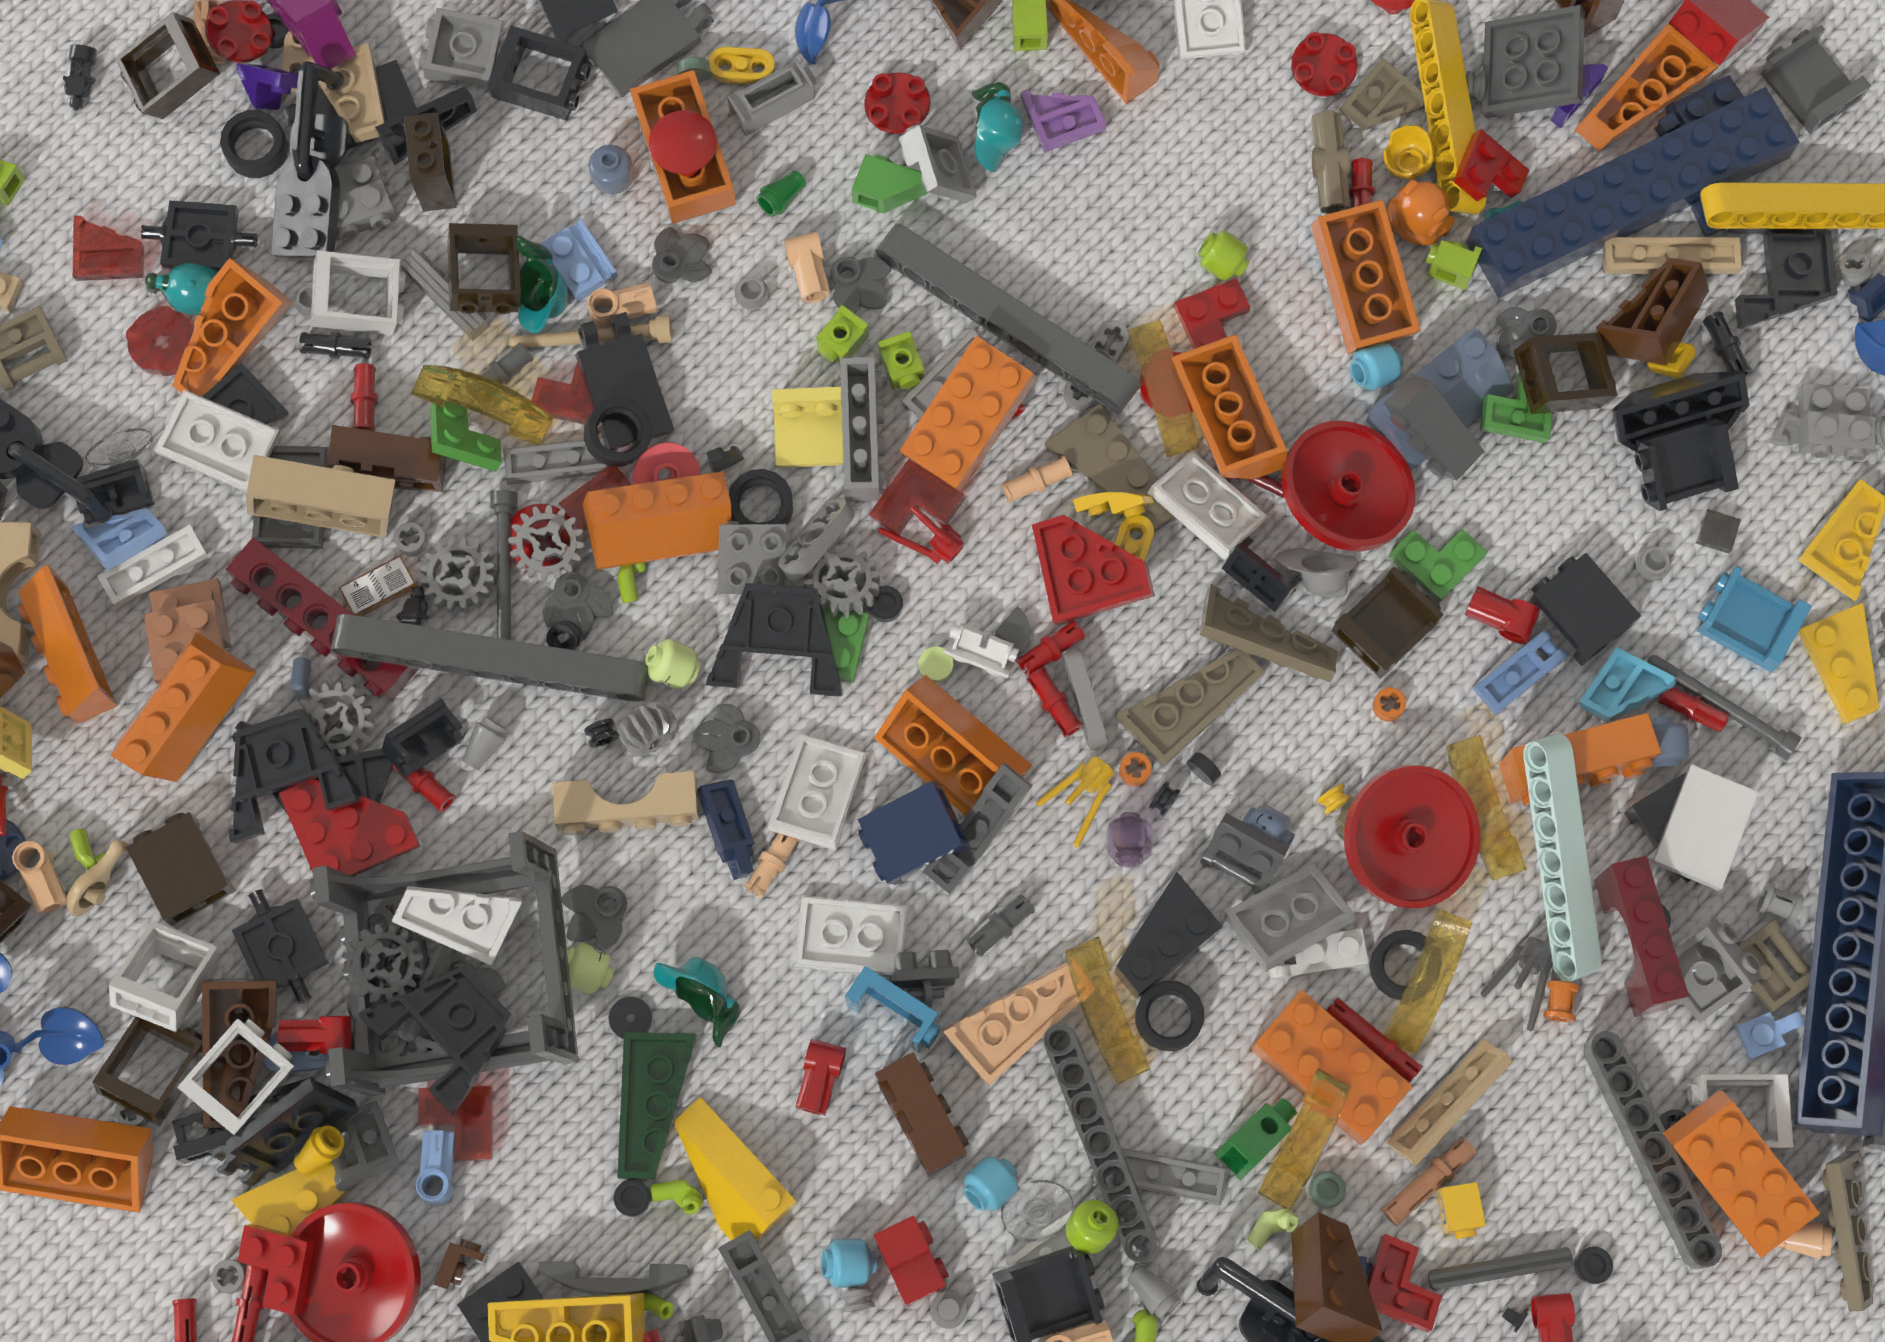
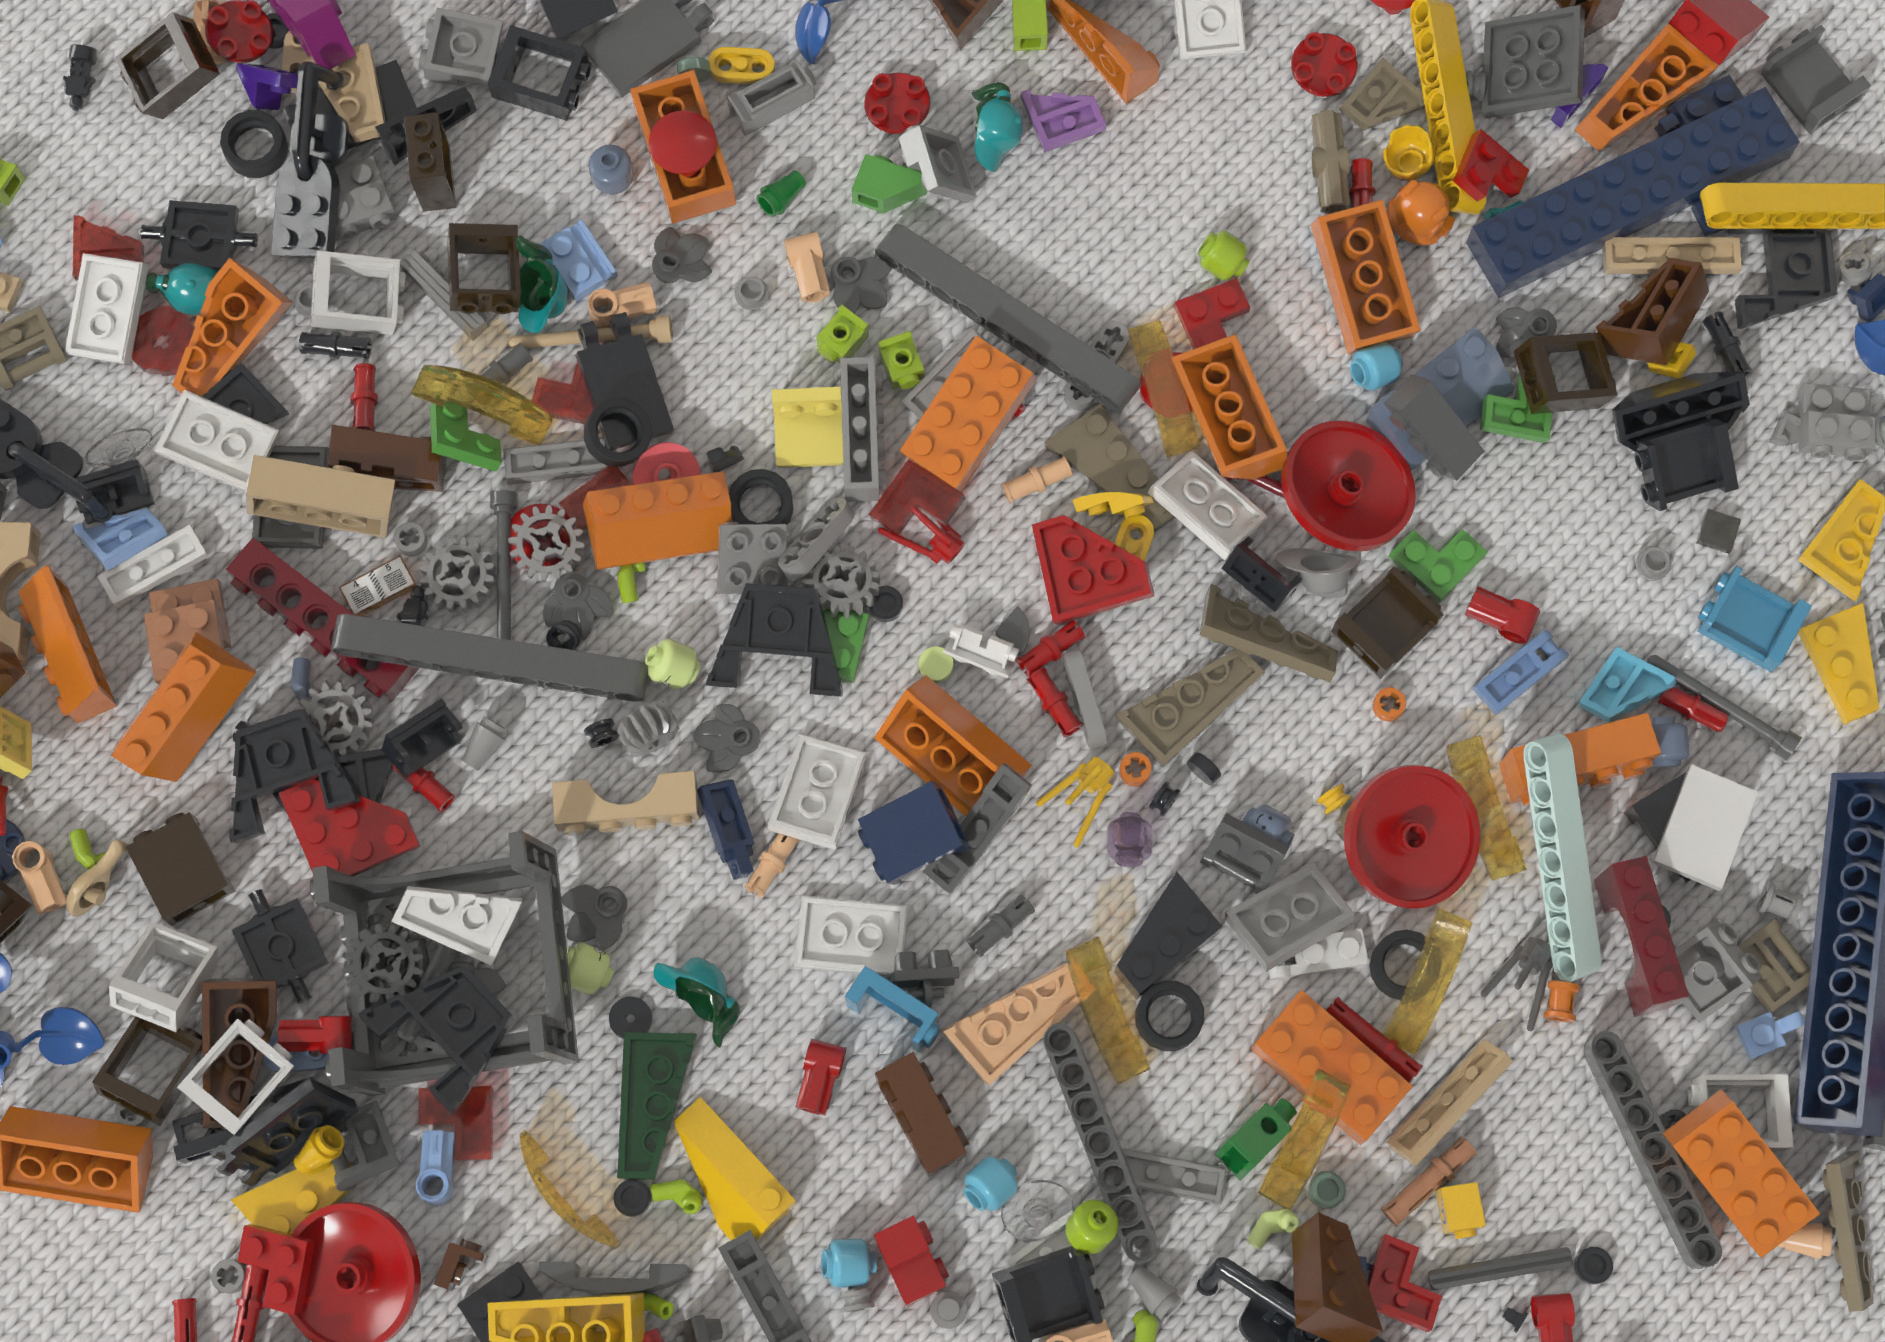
(106, 309): none -> white tile
(536, 1160): none -> clear yellow slope
(1452, 263): lime brick -> none
(1584, 606): black panel -> none

